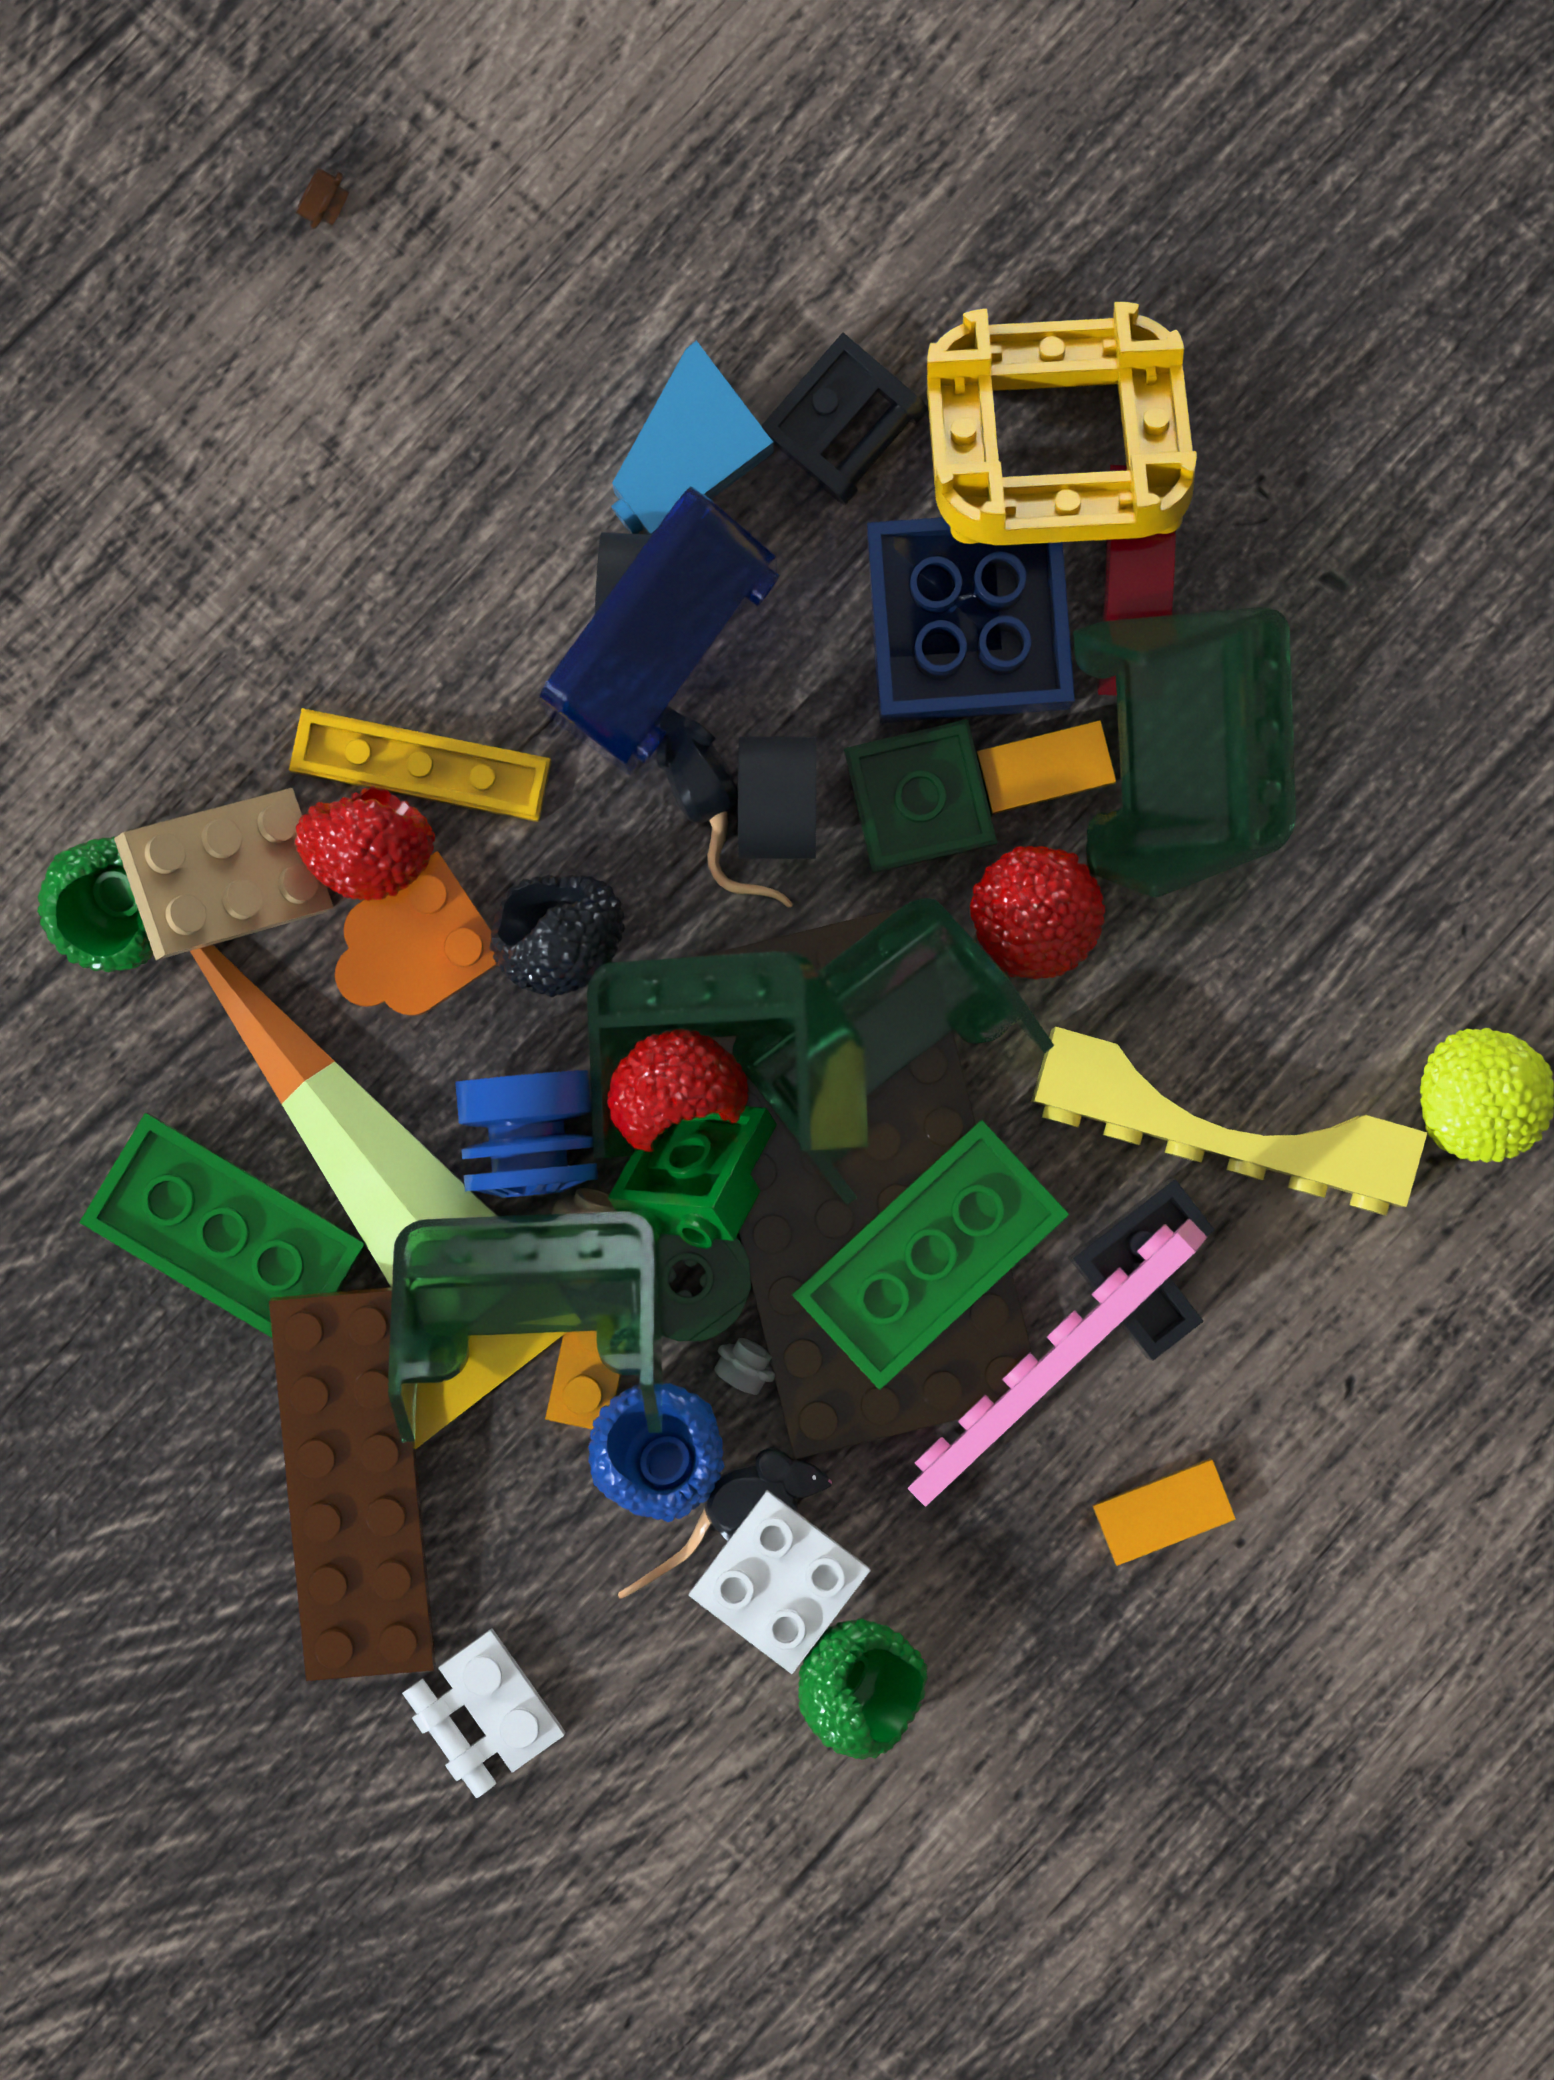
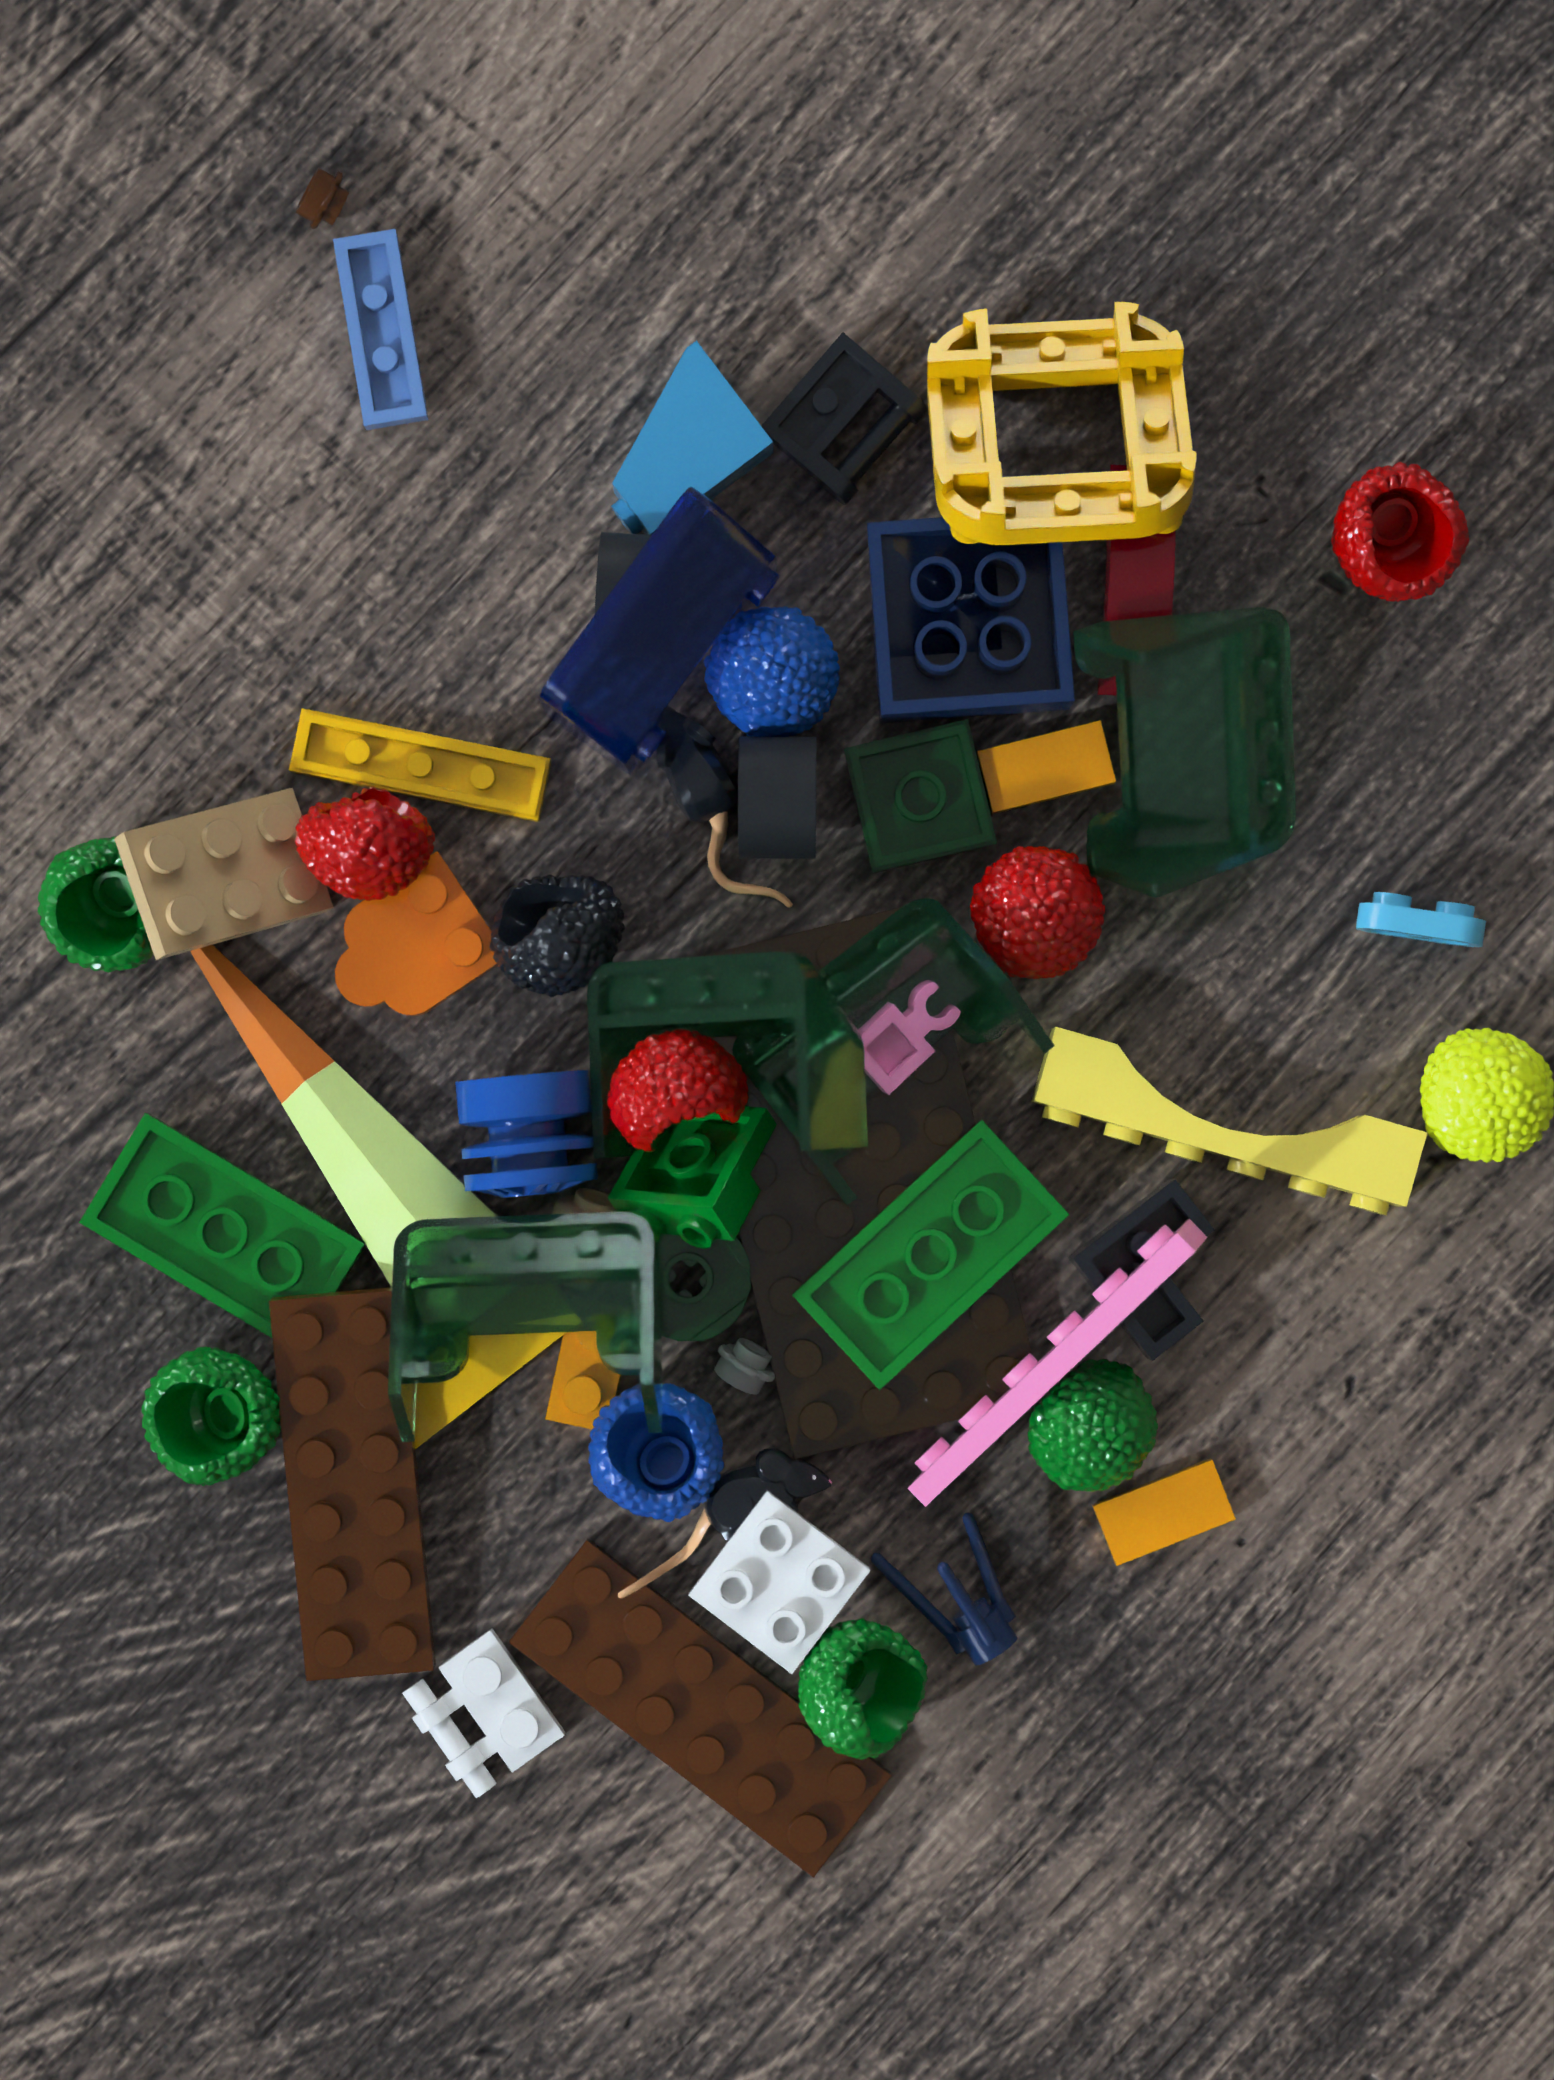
(210, 1416): none -> green hair
(380, 329): none -> medium blue plate
(697, 1707): none -> reddish brown plate
(772, 672): none -> blue hair
(896, 1040): none -> bright pink plate
(981, 1627): none -> dark blue plant
(1093, 1427): none -> green hair
(1399, 533): none -> red hair
(1449, 924): none -> medium azure plate

